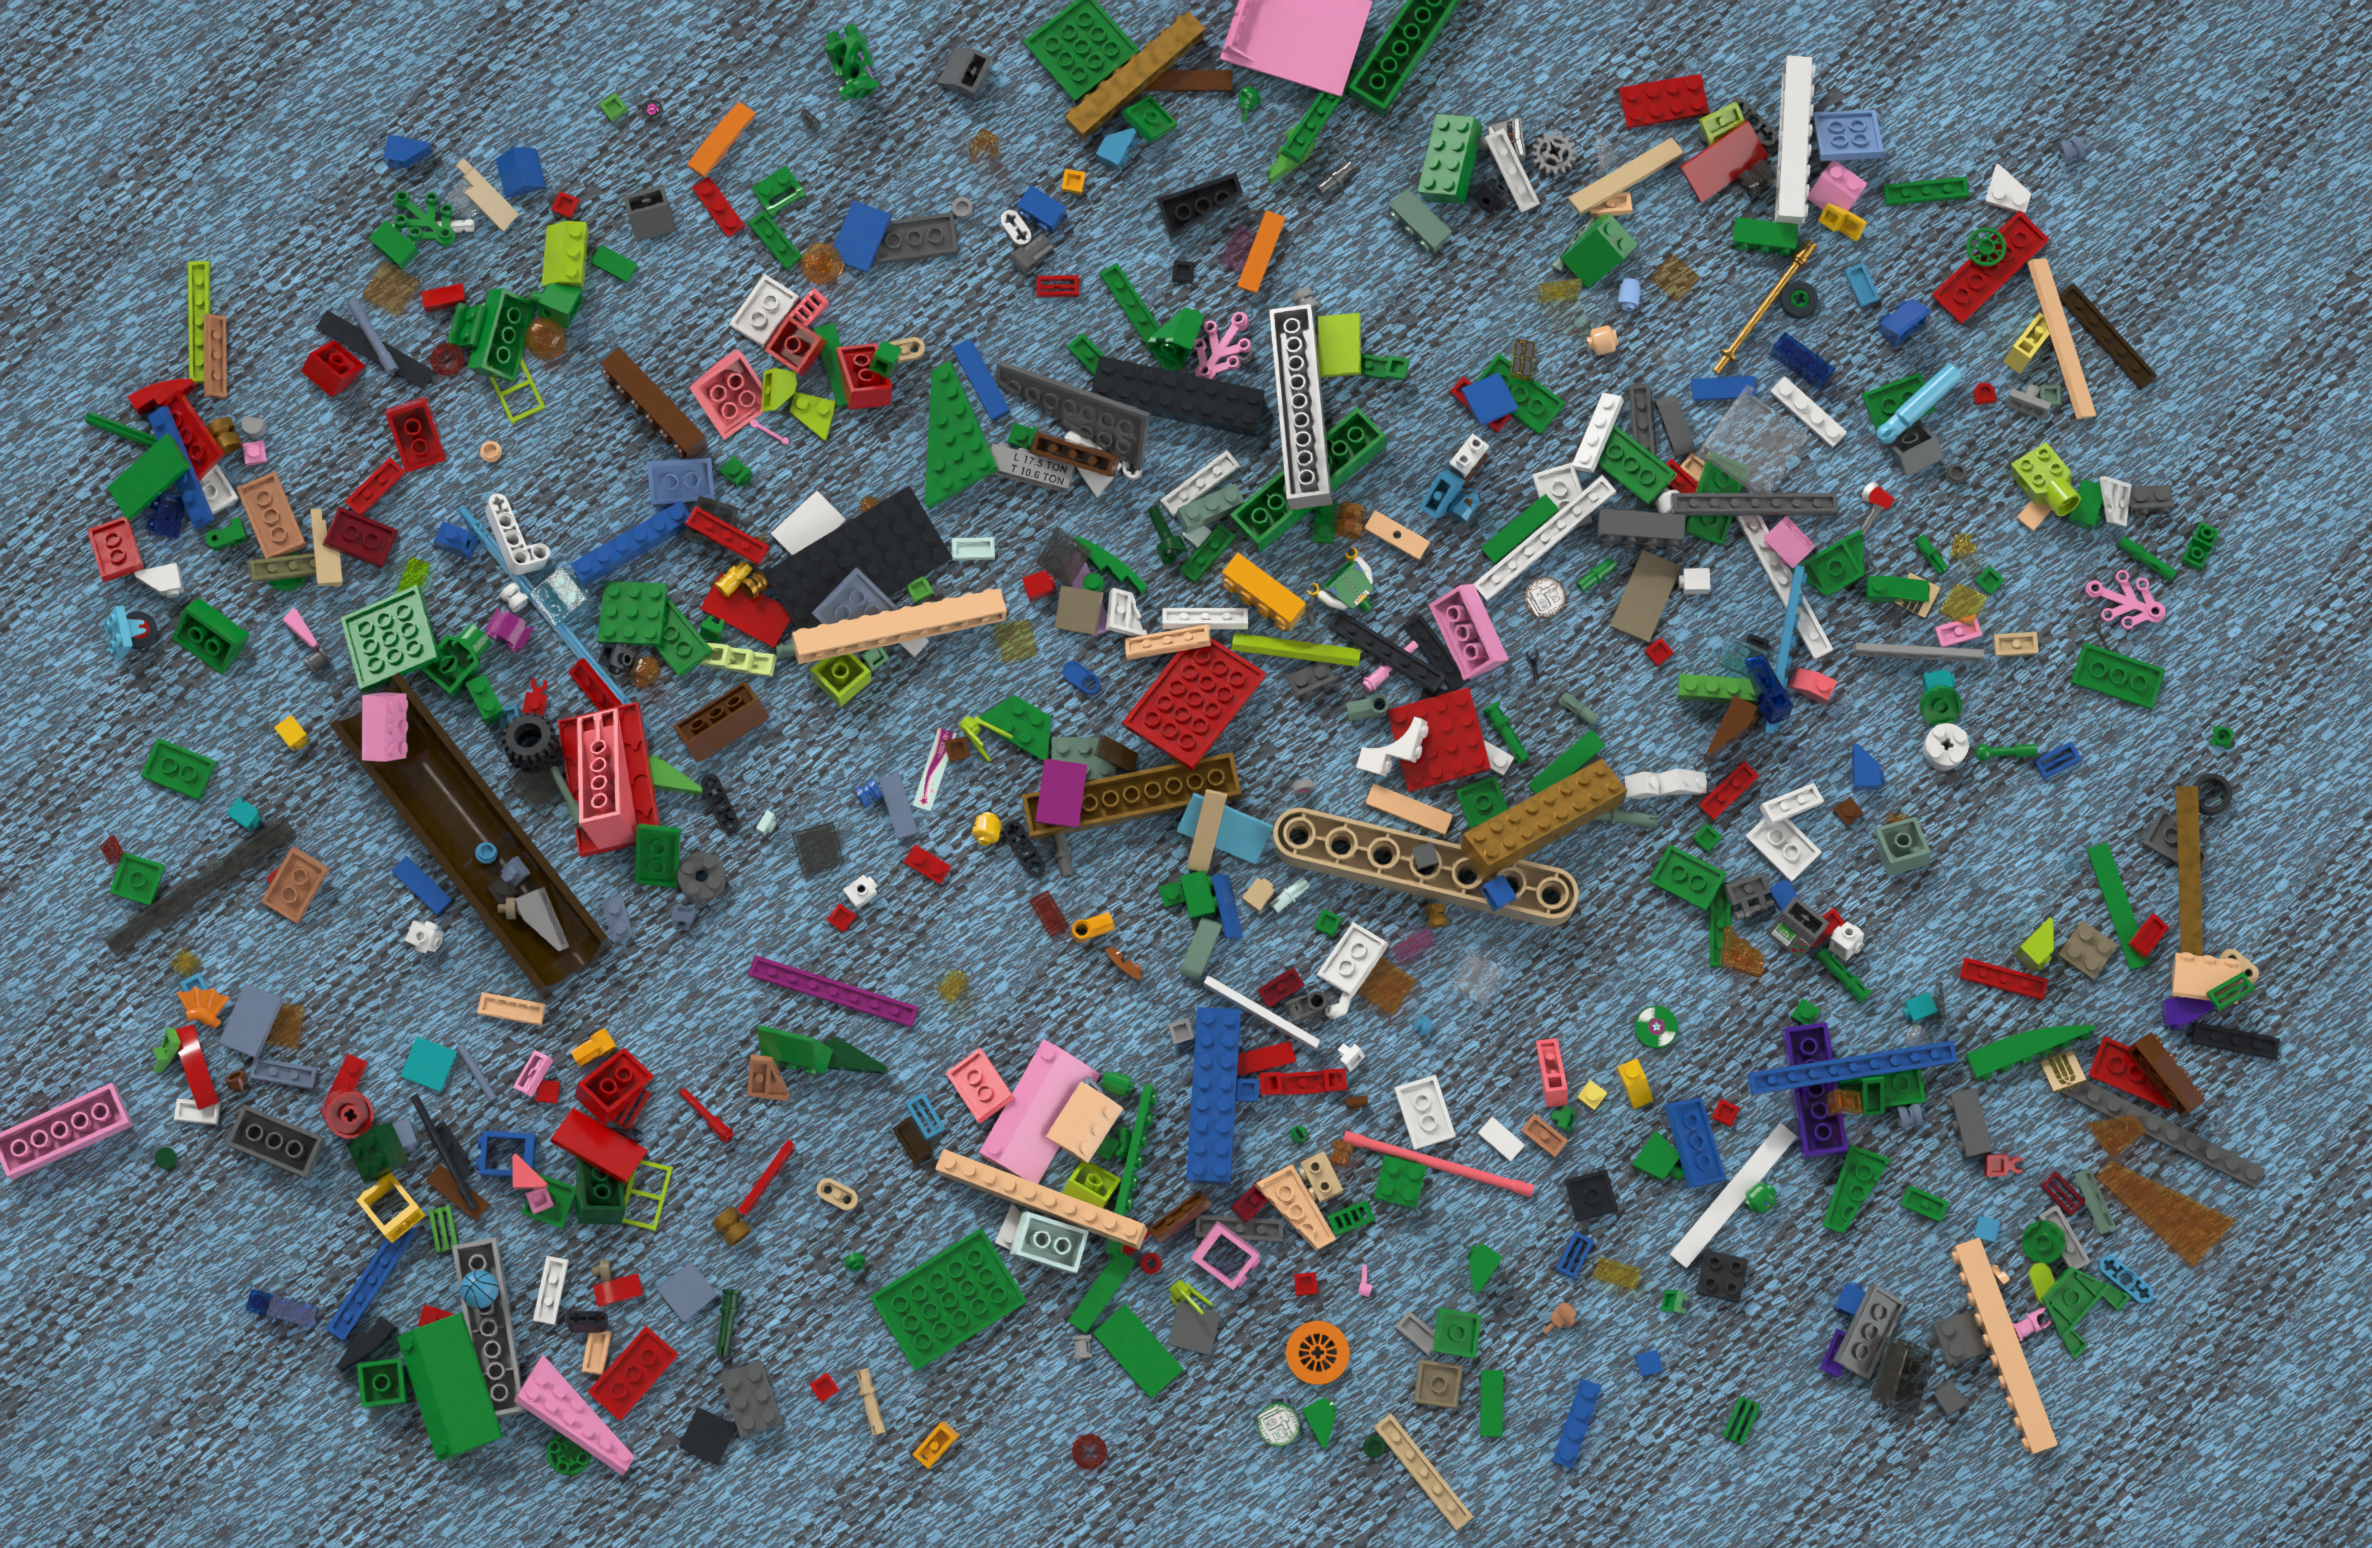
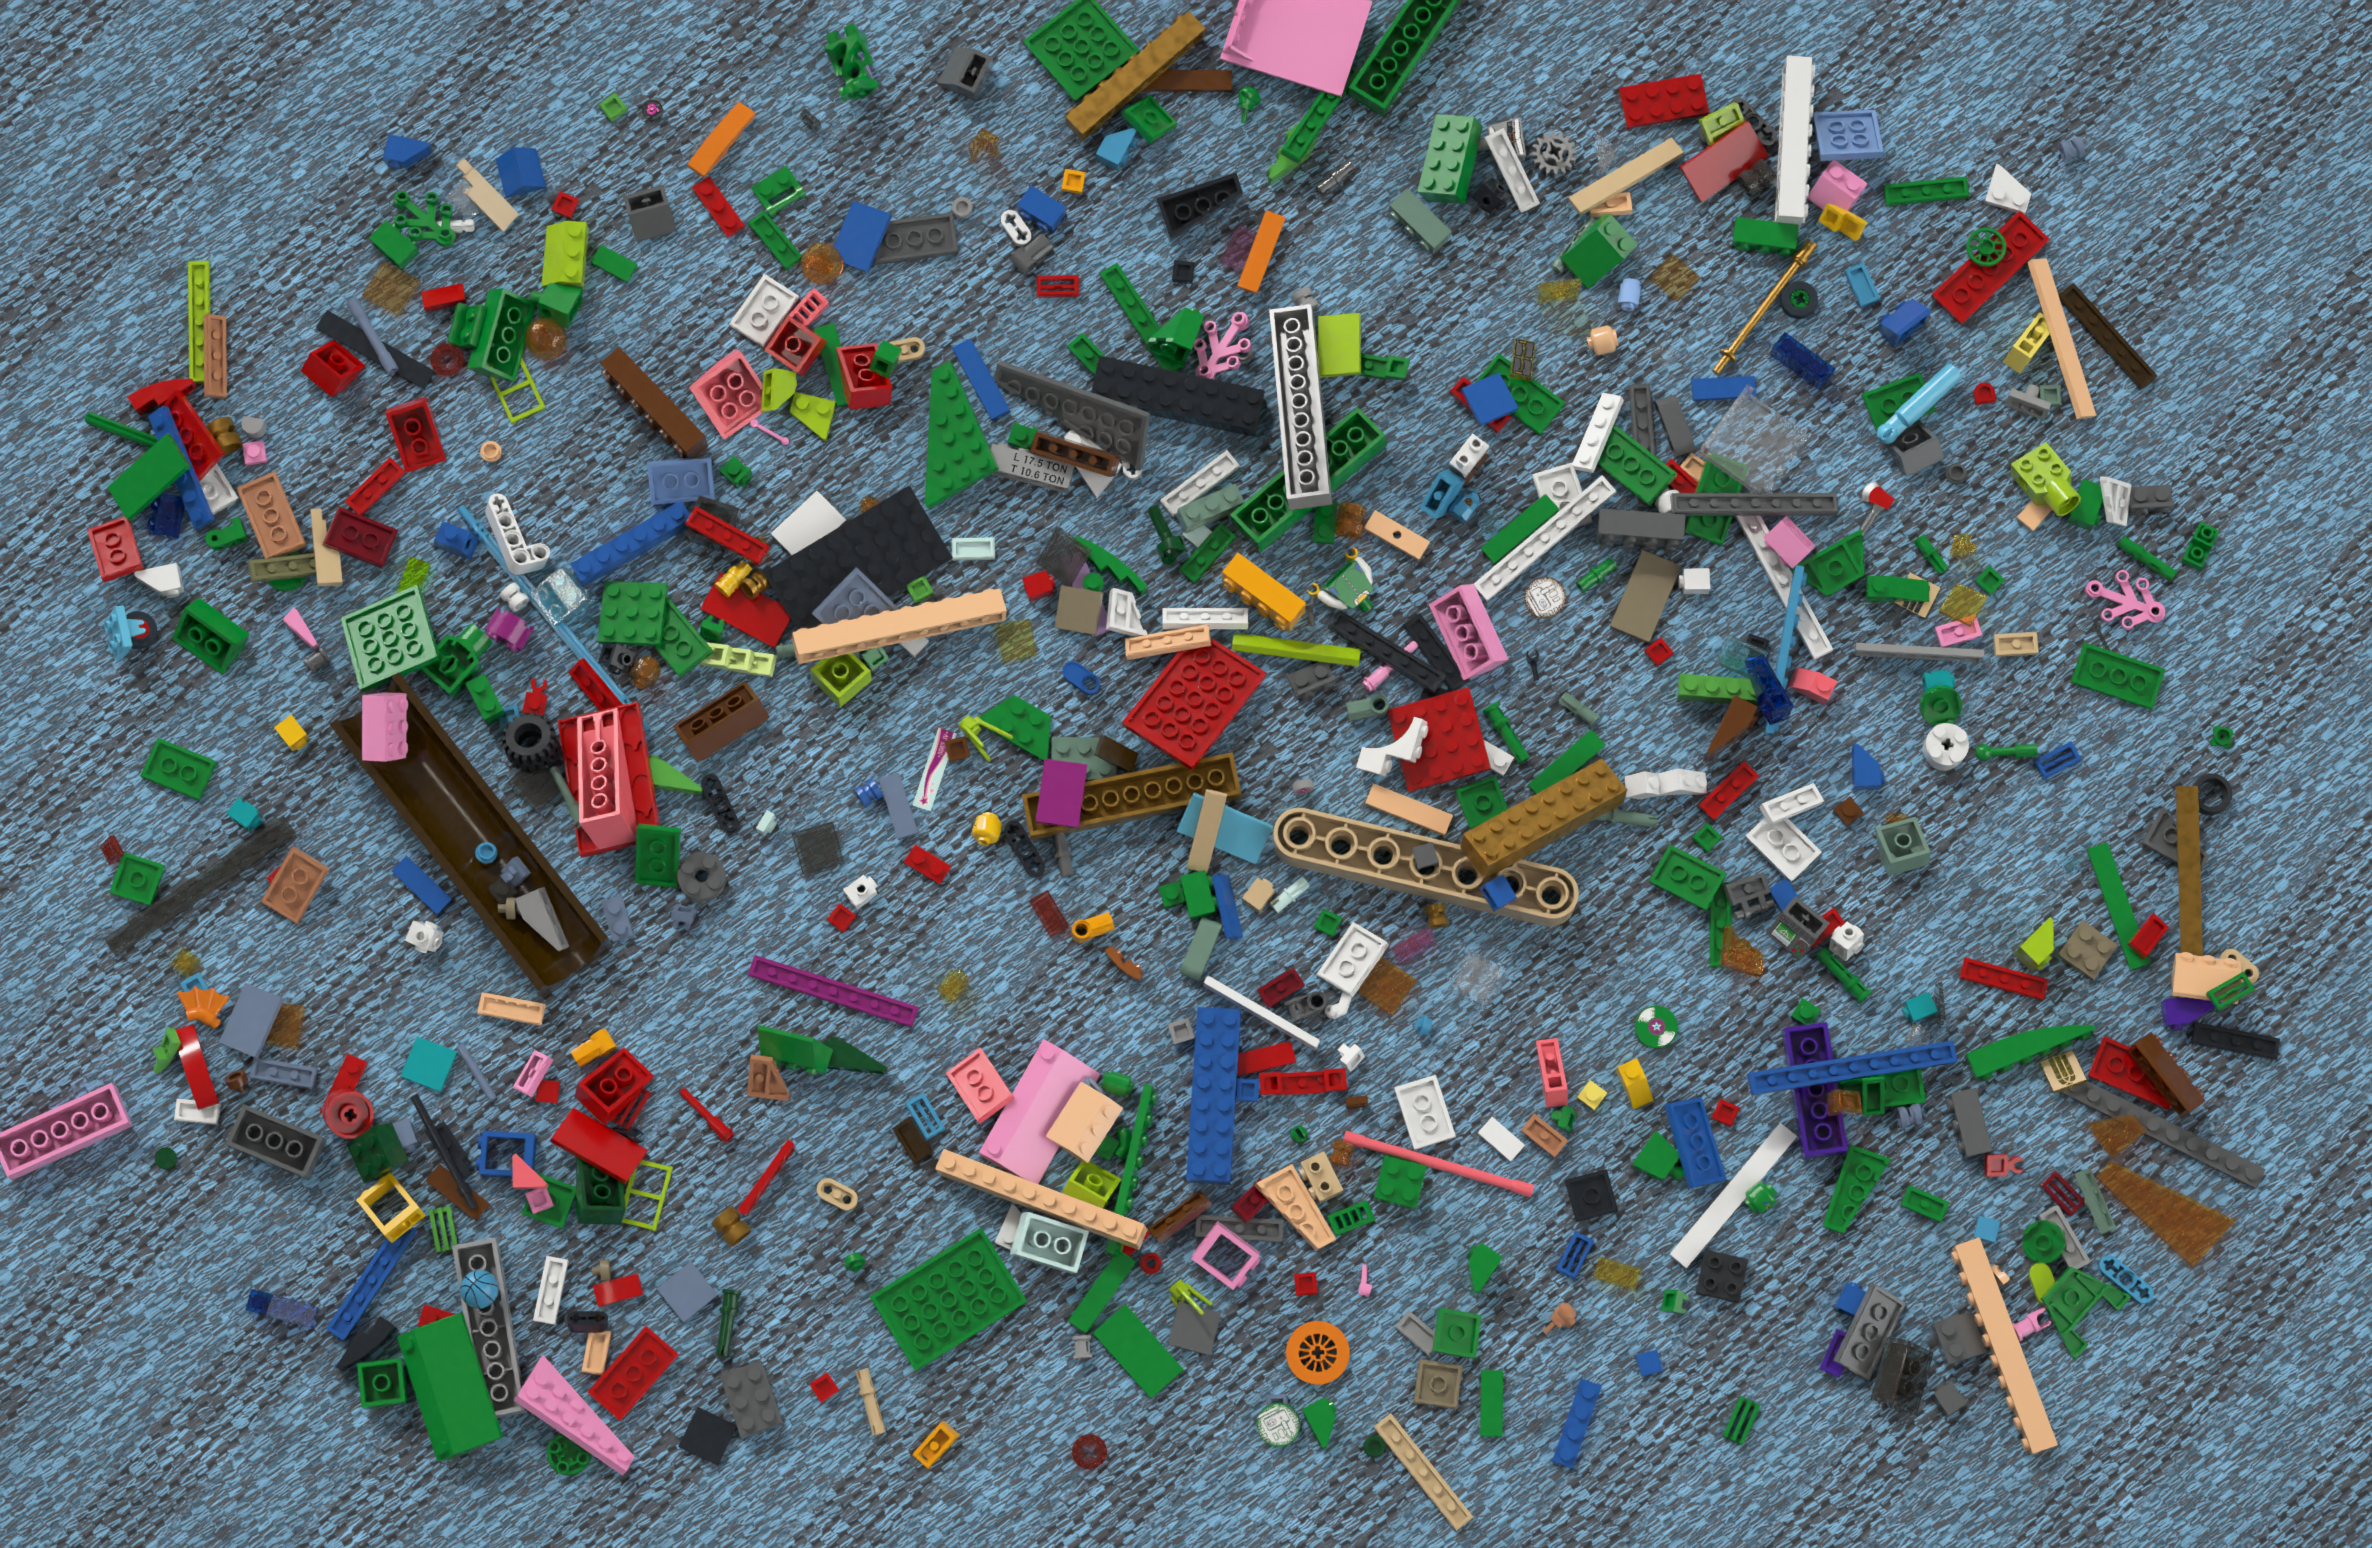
(1808, 412): white plate -> none

